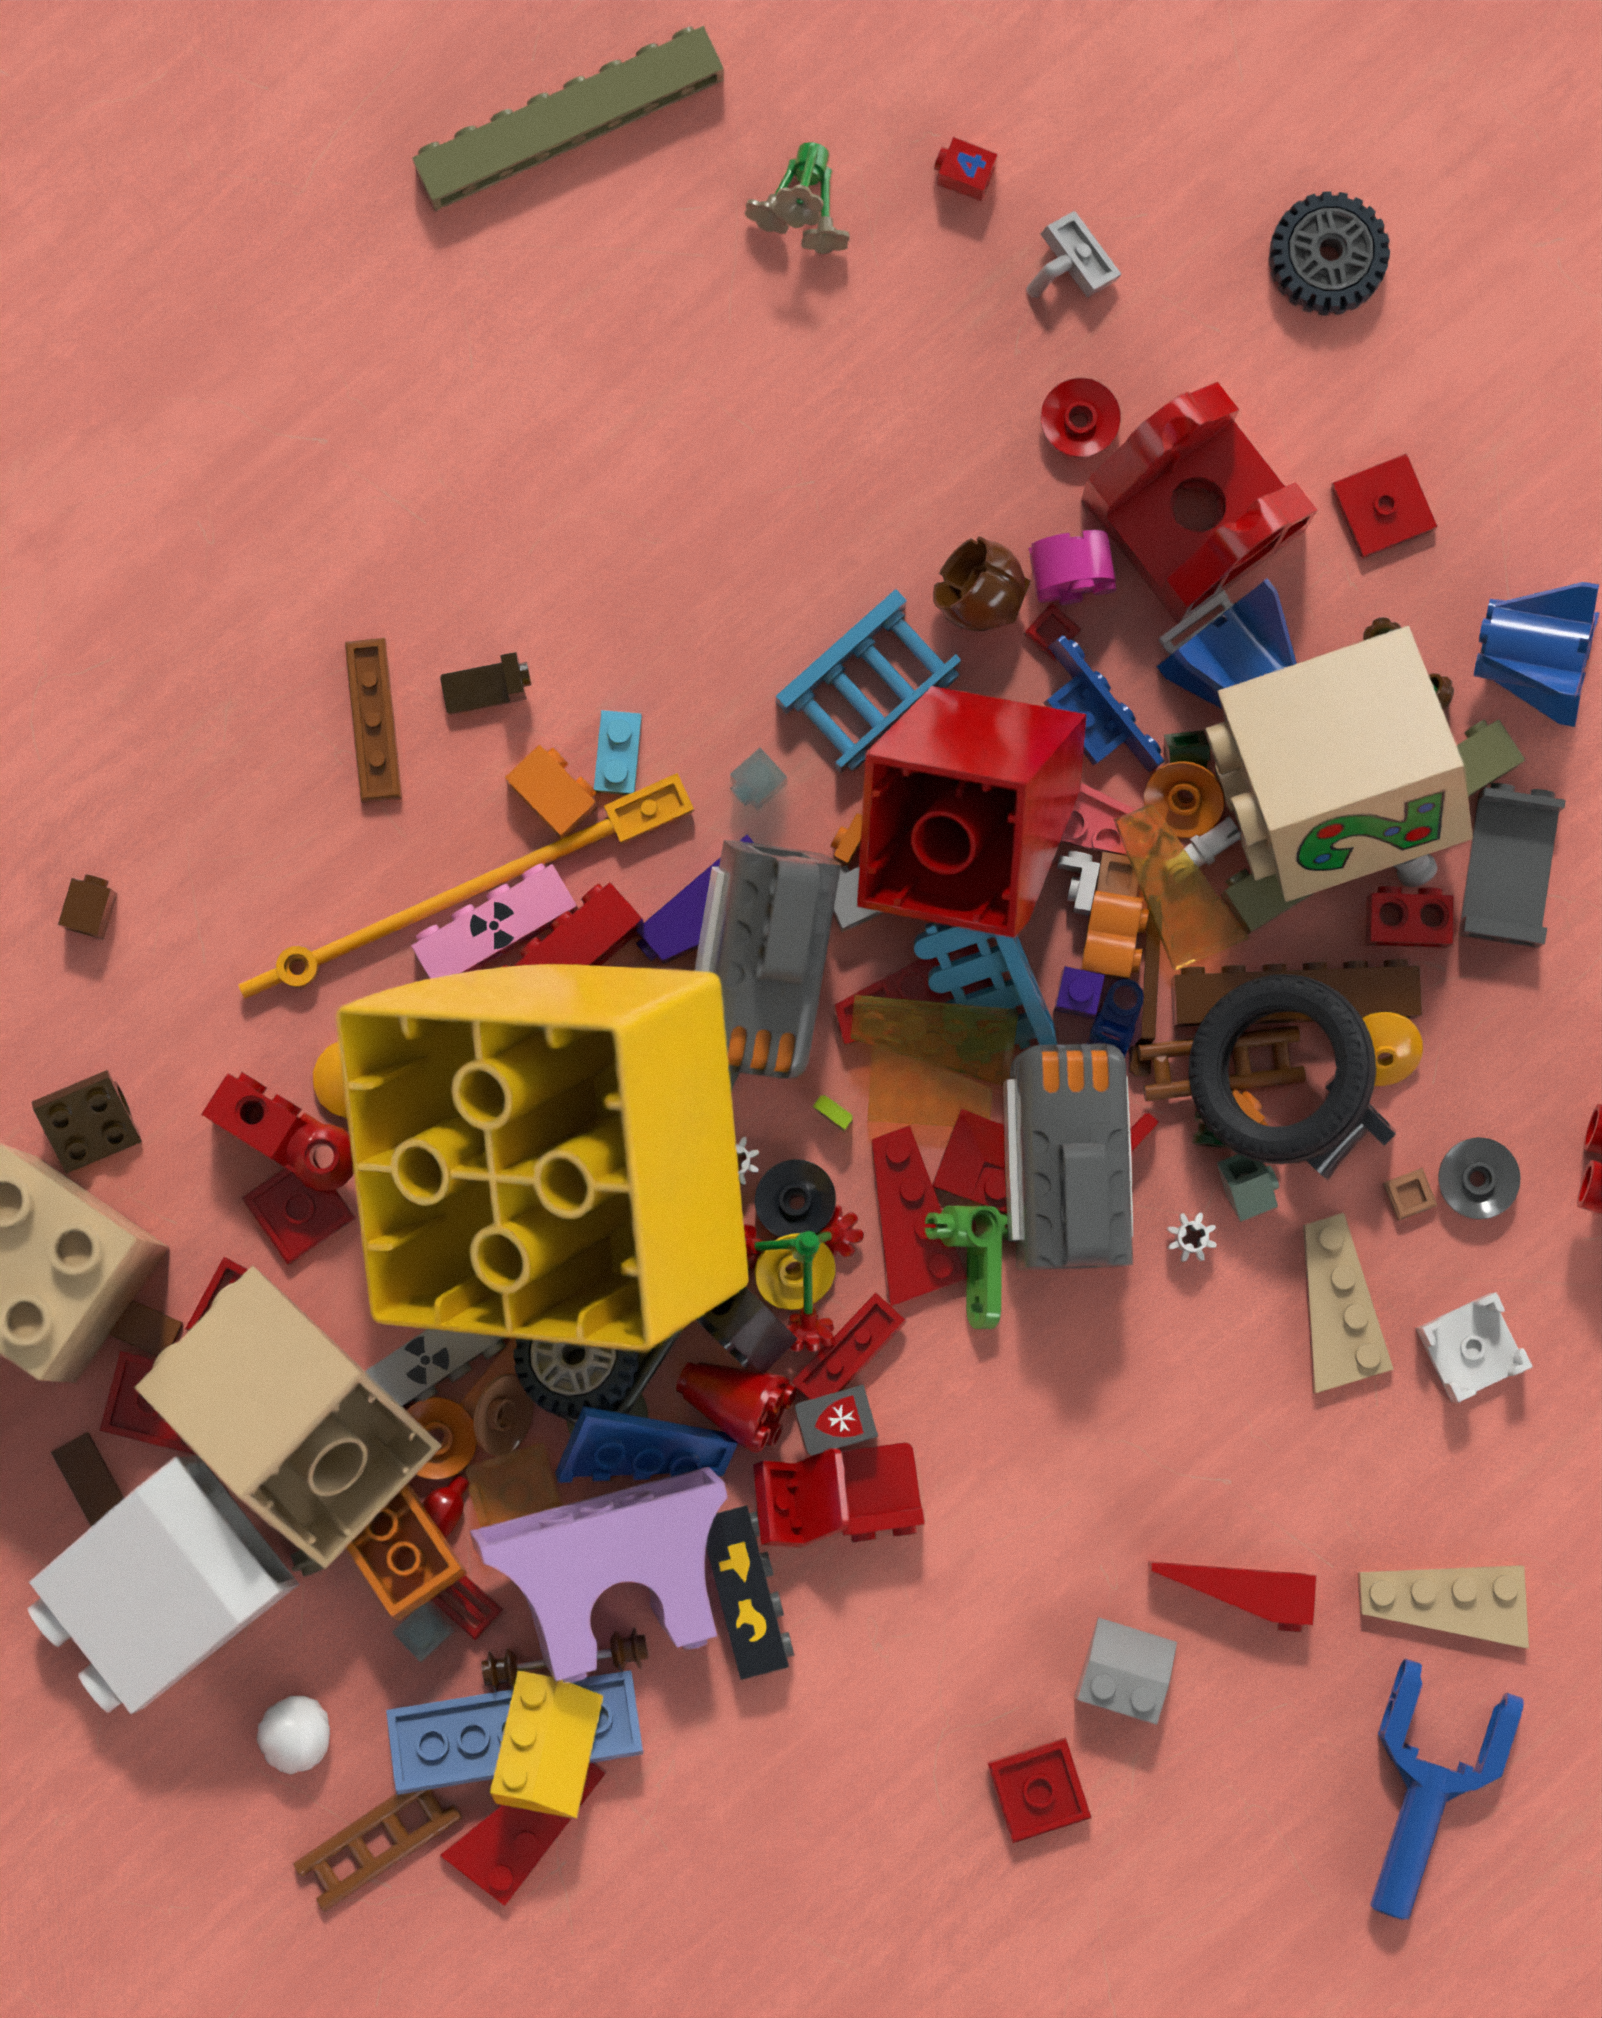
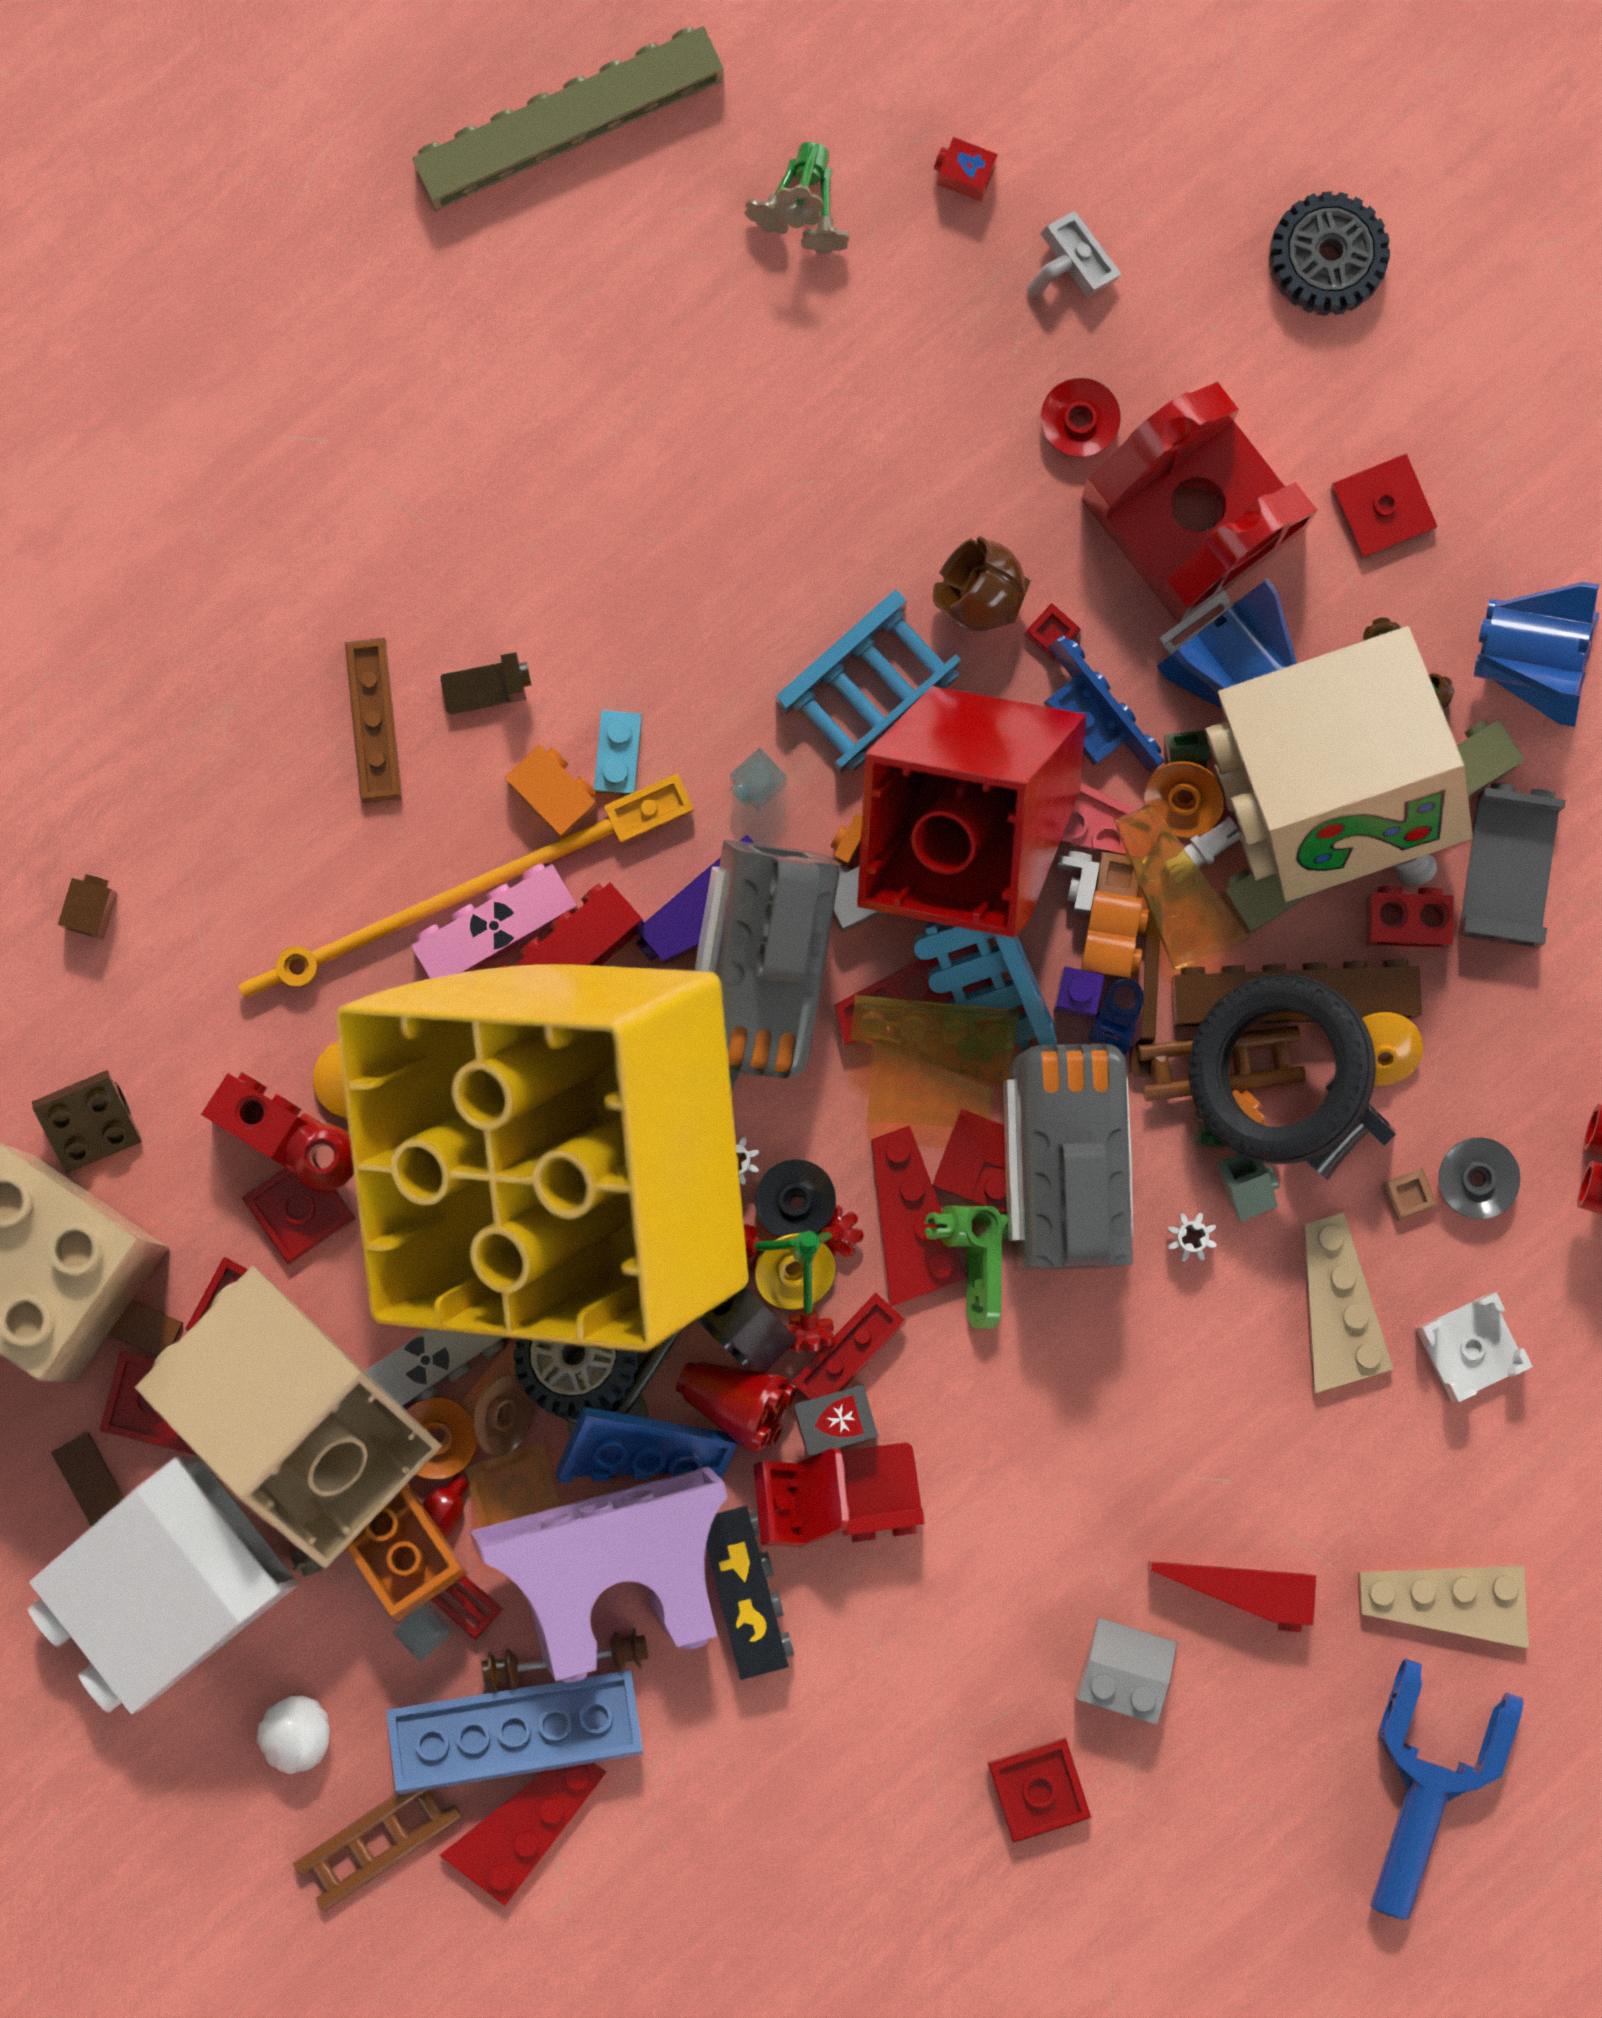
(546, 1745): yellow slope -> none
(833, 1112): lime tile -> none
(1072, 566): dark pink brick -> none
(1142, 1129): red tile -> none

